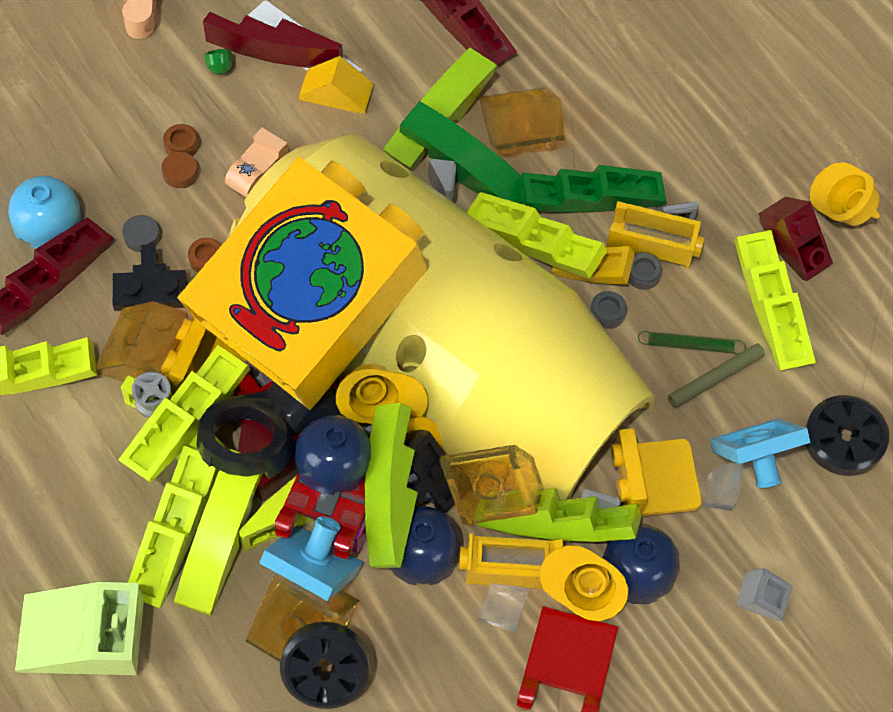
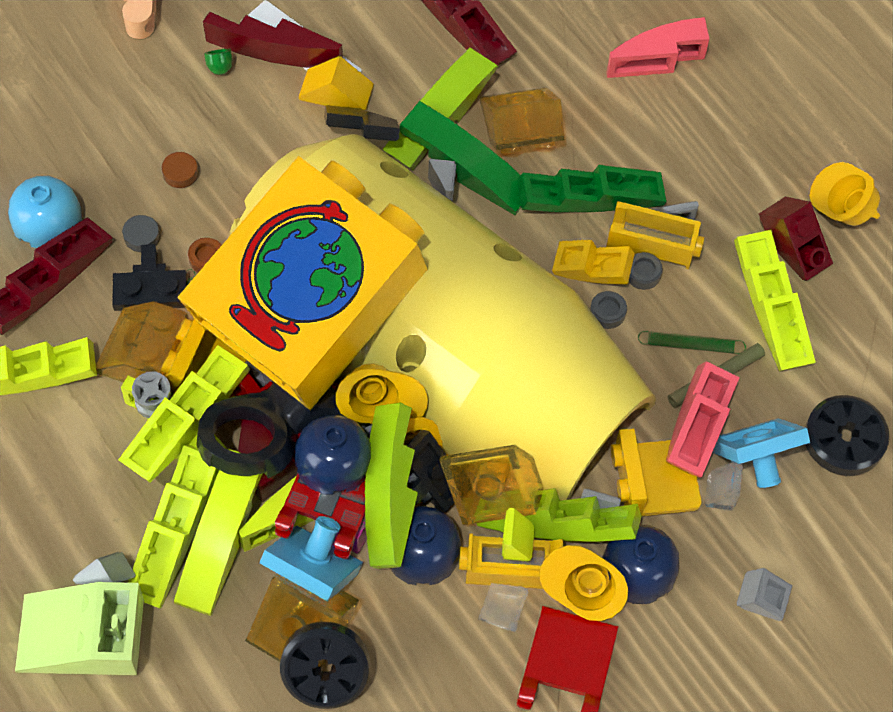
(106, 569): none -> light grey slope
(181, 139): dark orange tile -> none
(255, 161): light nougat leg -> none
(371, 124): none -> black tile
(517, 536): none -> neon yellow slope
(538, 236): neon yellow slope -> none
(659, 49): none -> coral slope
(701, 418): none -> coral slope

